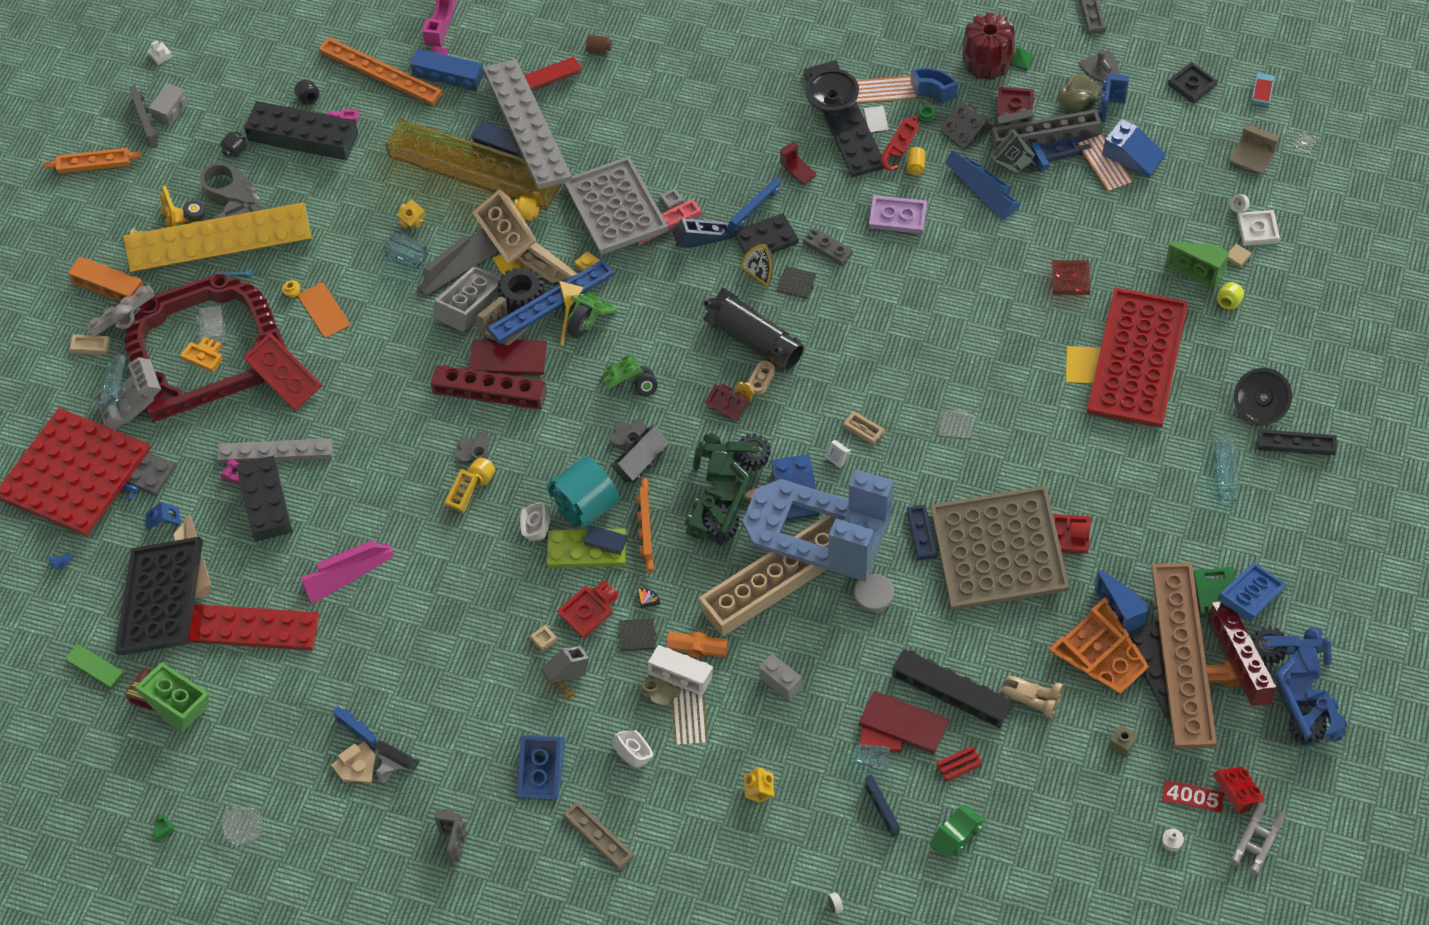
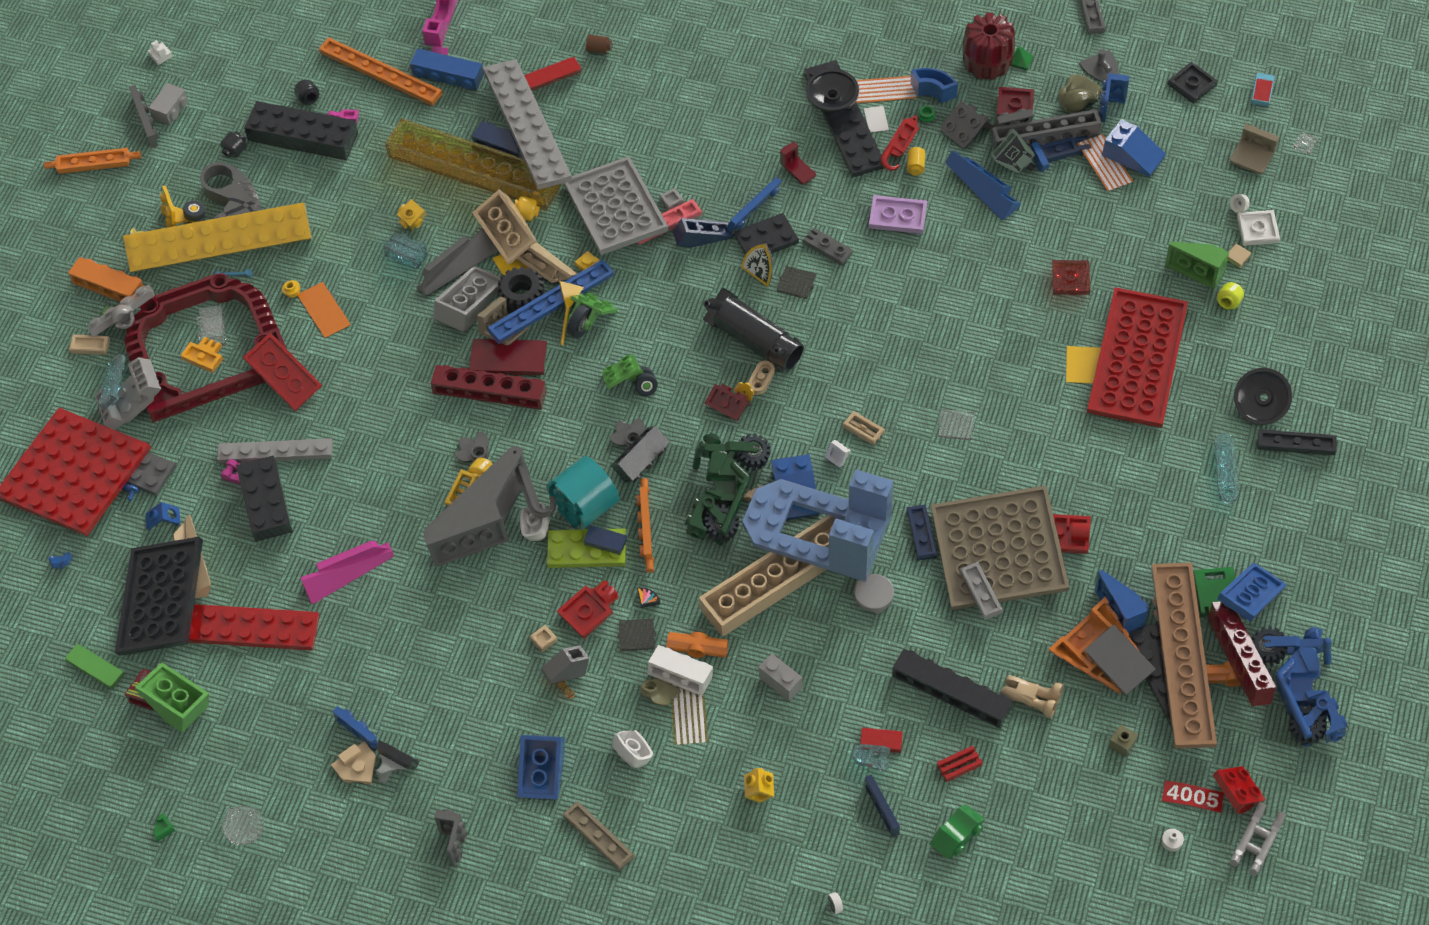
(479, 513): none -> dark grey piece
(904, 722): dark red tile -> none
(981, 590): none -> light grey tile
(1119, 660): none -> dark grey tile

